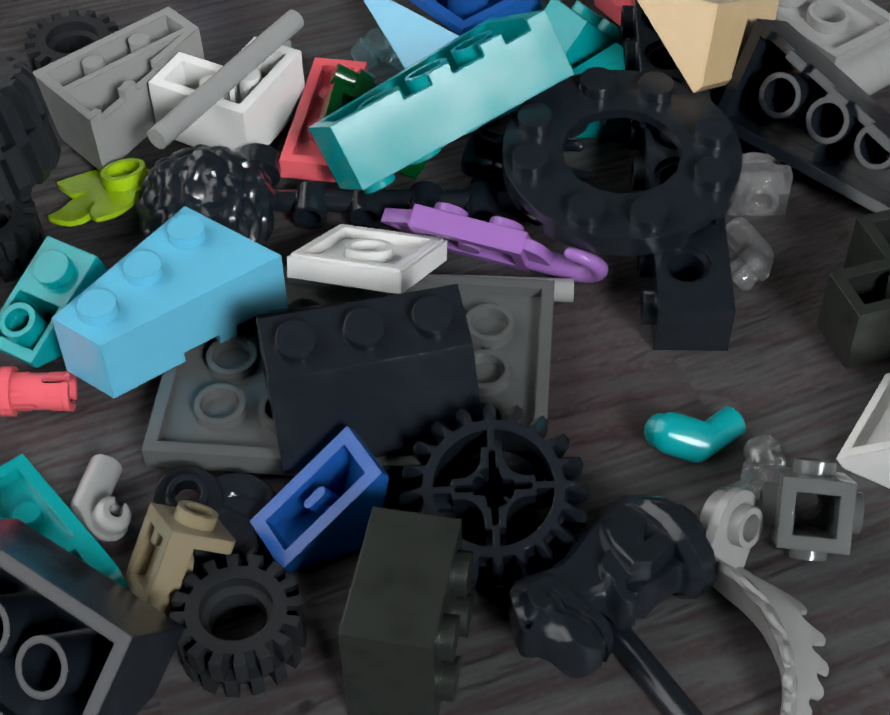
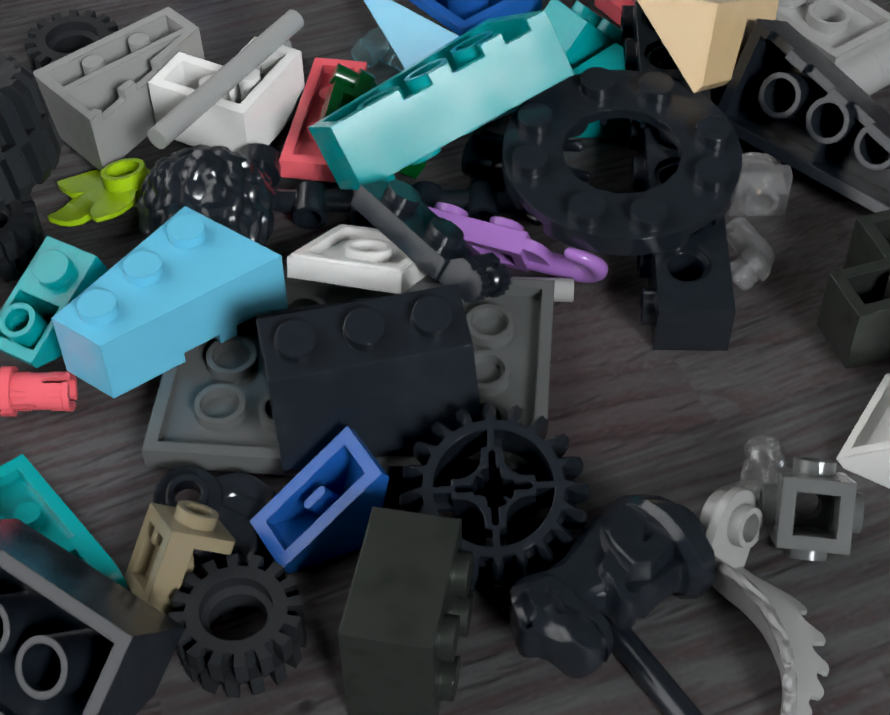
(94, 502): light grey arm -> none
(431, 240): none -> black hinge
(693, 438): teal arm -> none

